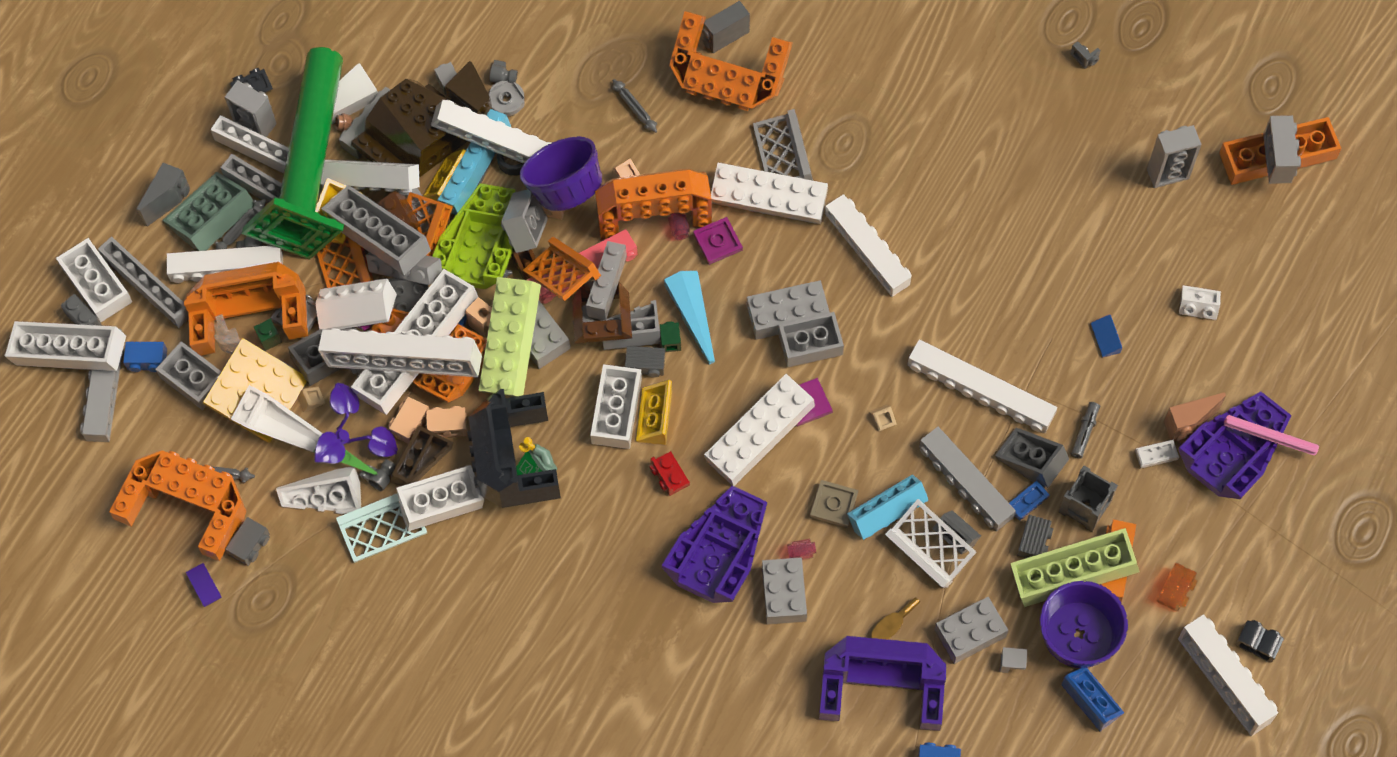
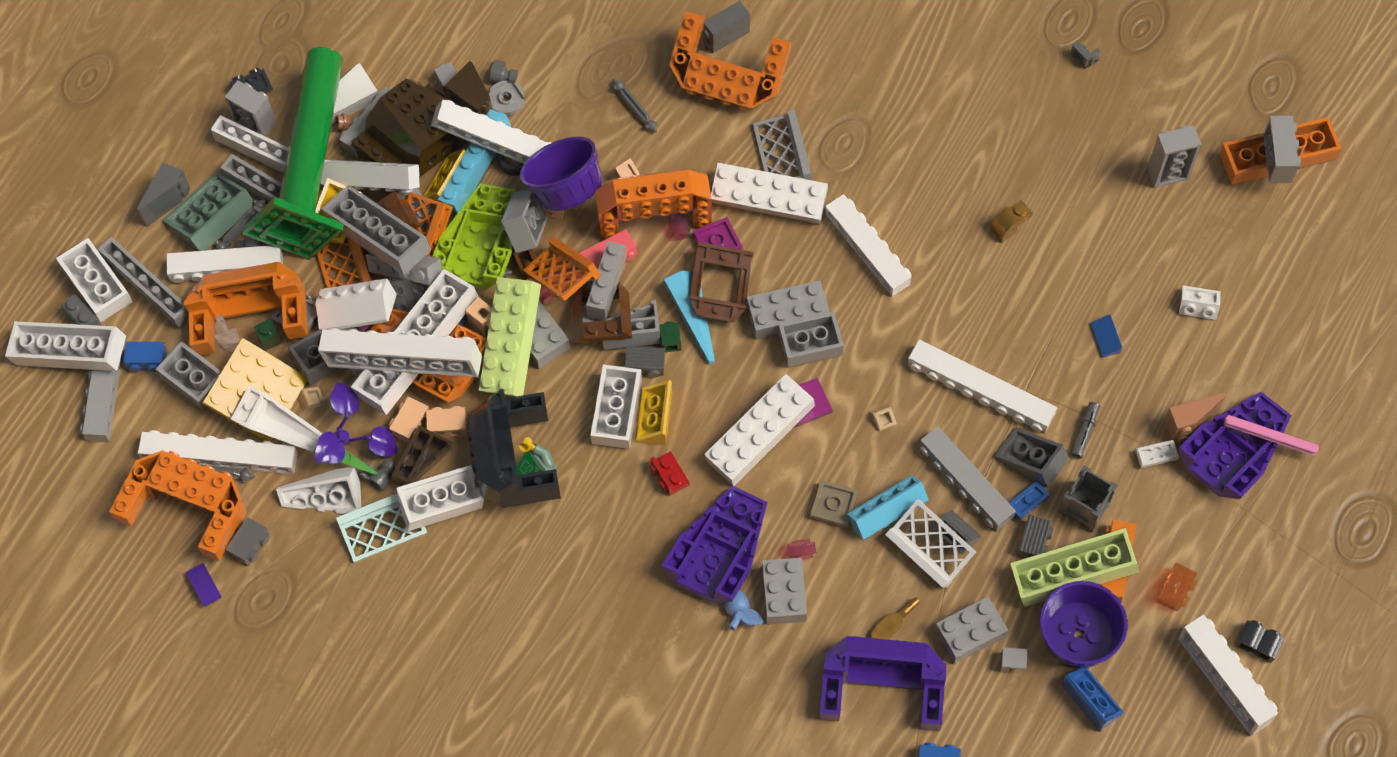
(223, 452): none -> white brick
(722, 257): none -> reddish brown wedge
(741, 611): none -> medium blue piece
(1009, 219): none -> pearl gold brick

